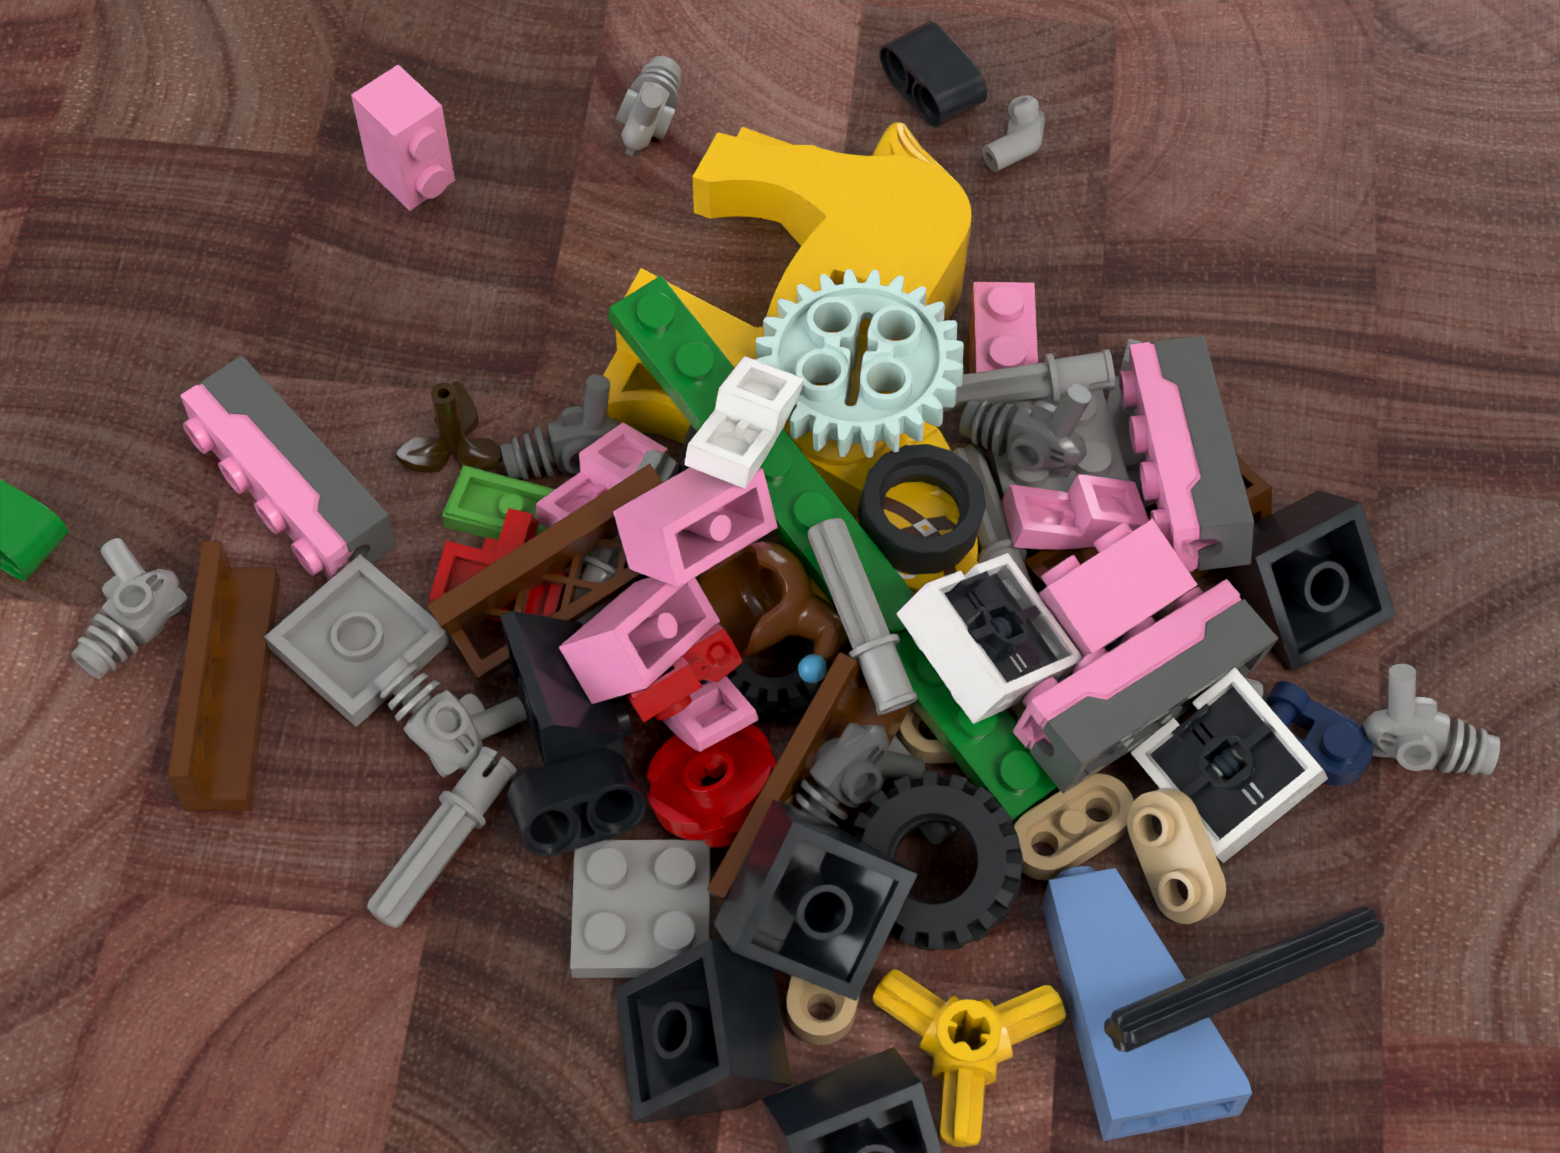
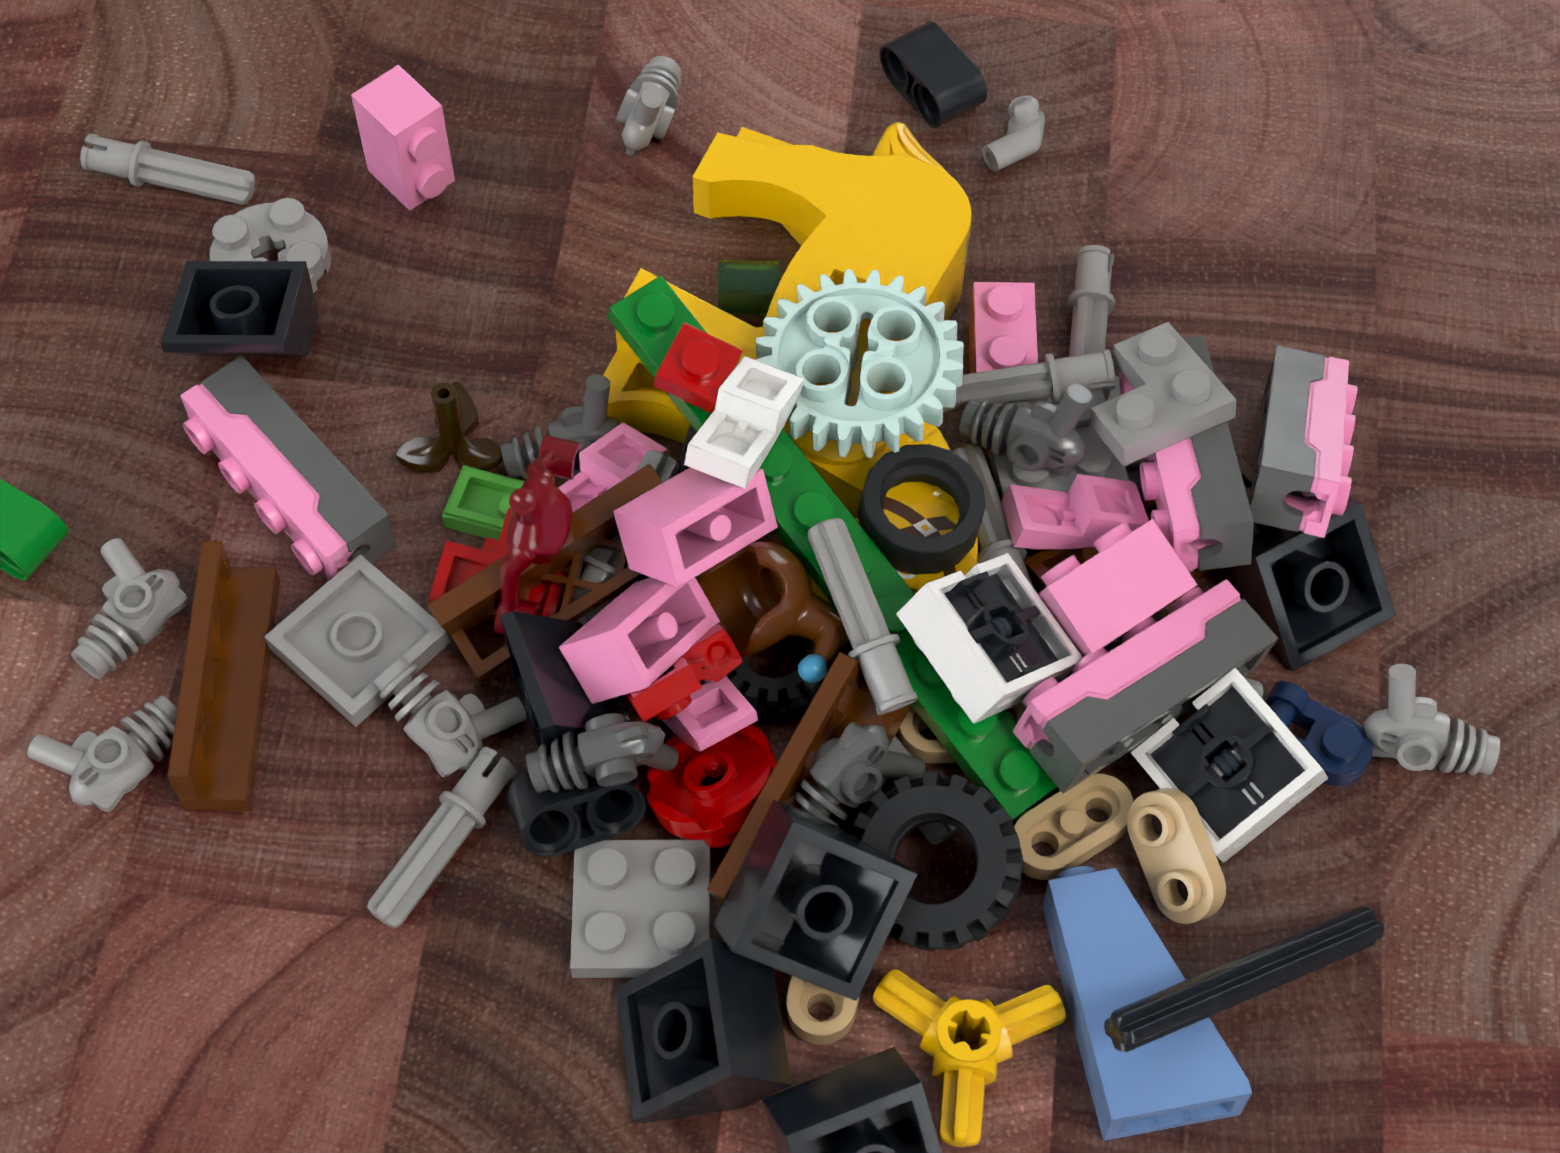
(114, 761): none -> light grey piece
(166, 169): none -> light grey axle
(242, 310): none -> black slope
(270, 227): none -> light grey plate
(537, 522): none -> dark red piece
(605, 752): none -> dark grey piece
(697, 367): none -> red plate
(747, 285): none -> clear green beam
(1091, 300): none -> light grey axle
(1170, 400): none -> light grey plate
(1303, 443): none -> piece

